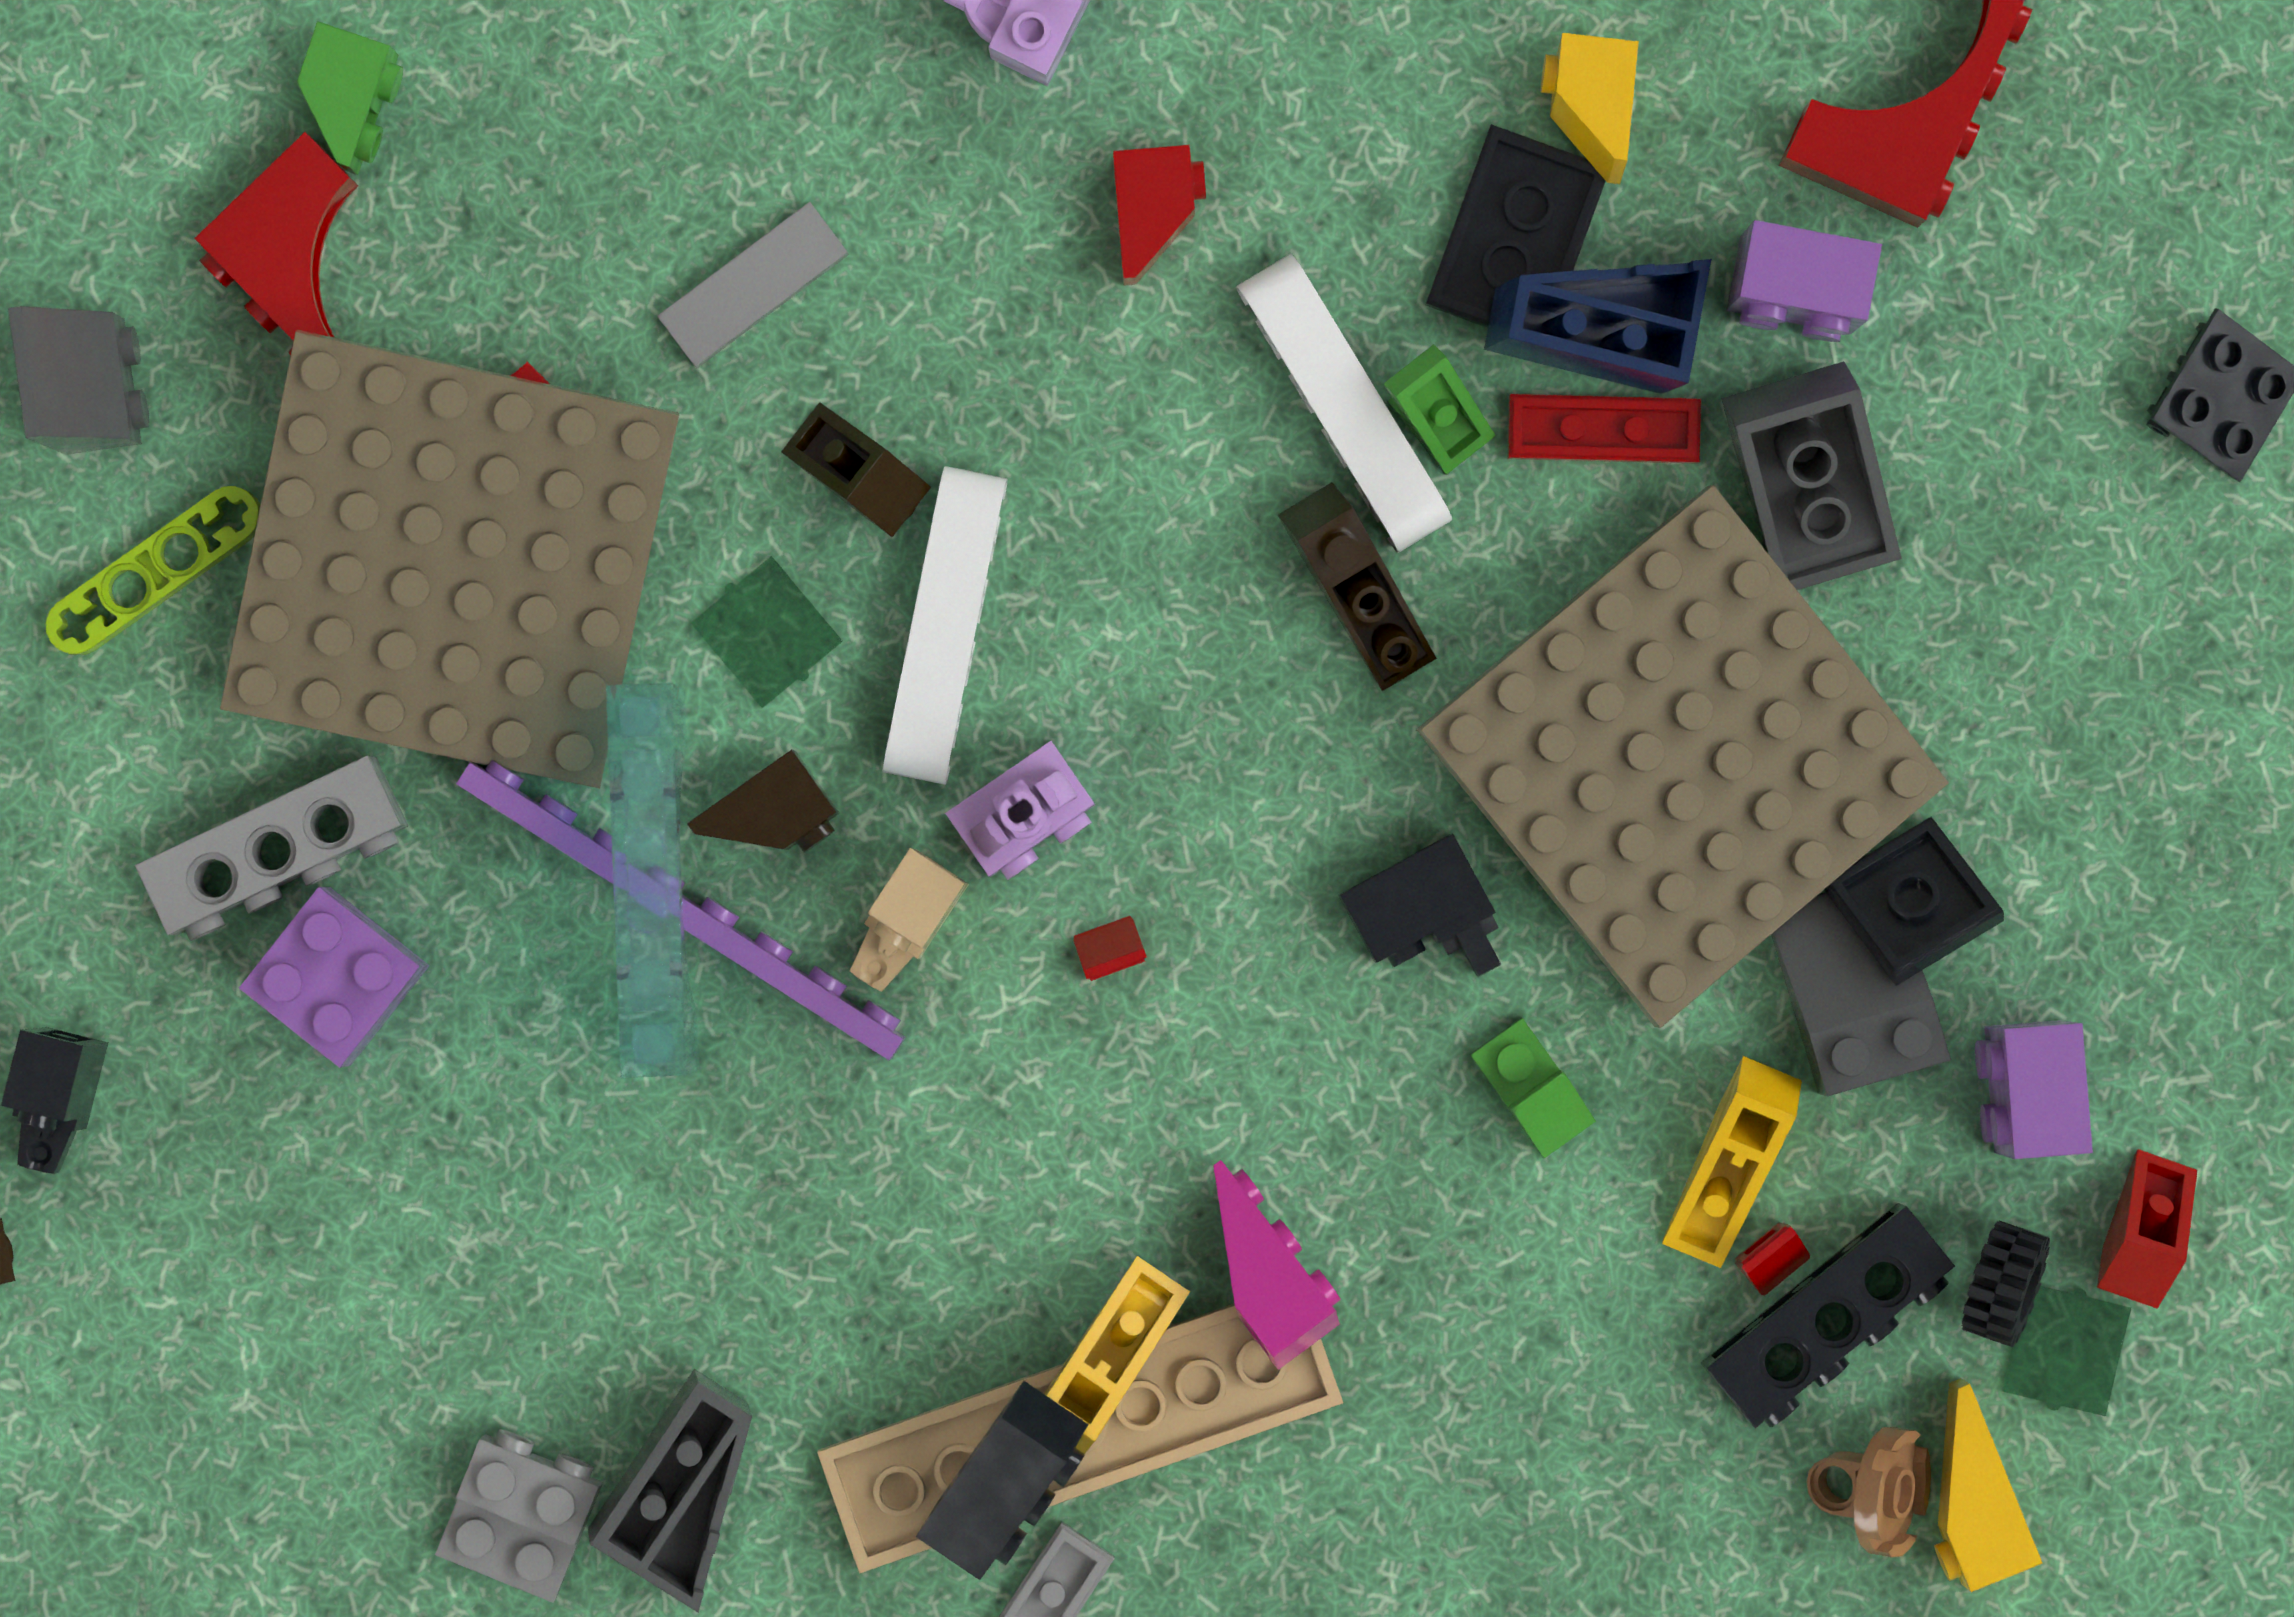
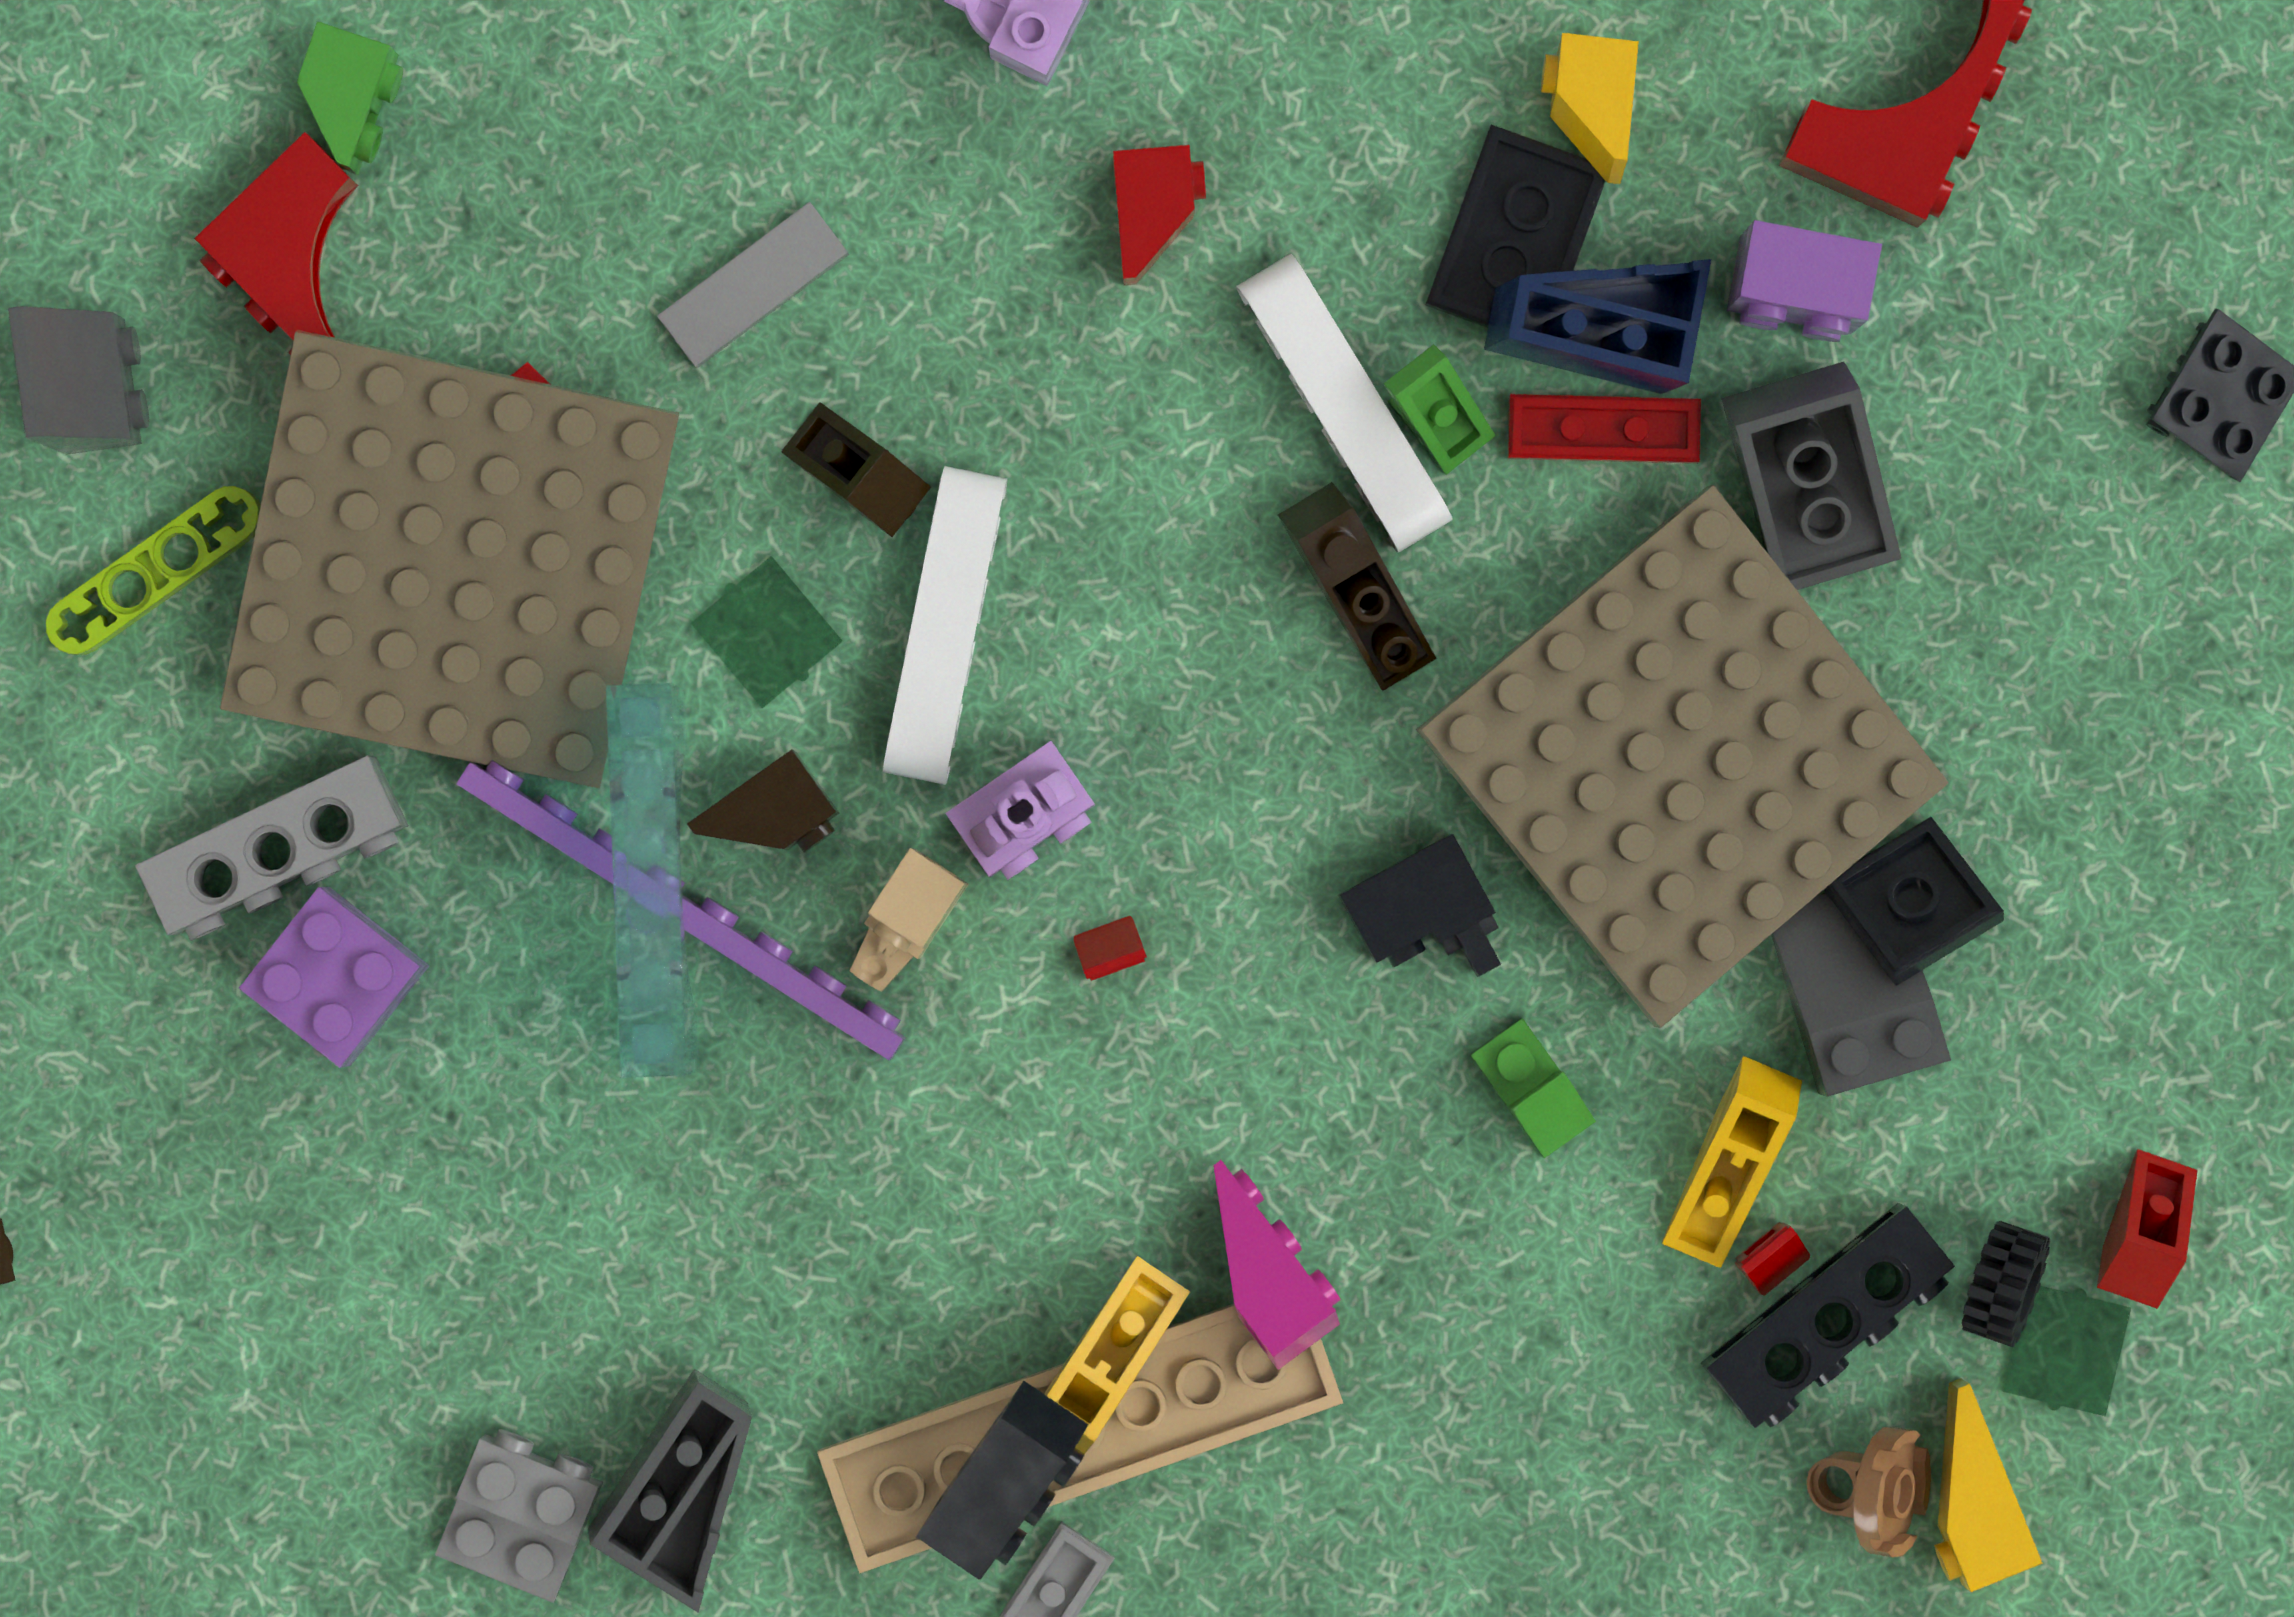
(52, 1092): black hinge -> none
(2035, 1089): medium lavender piece -> none

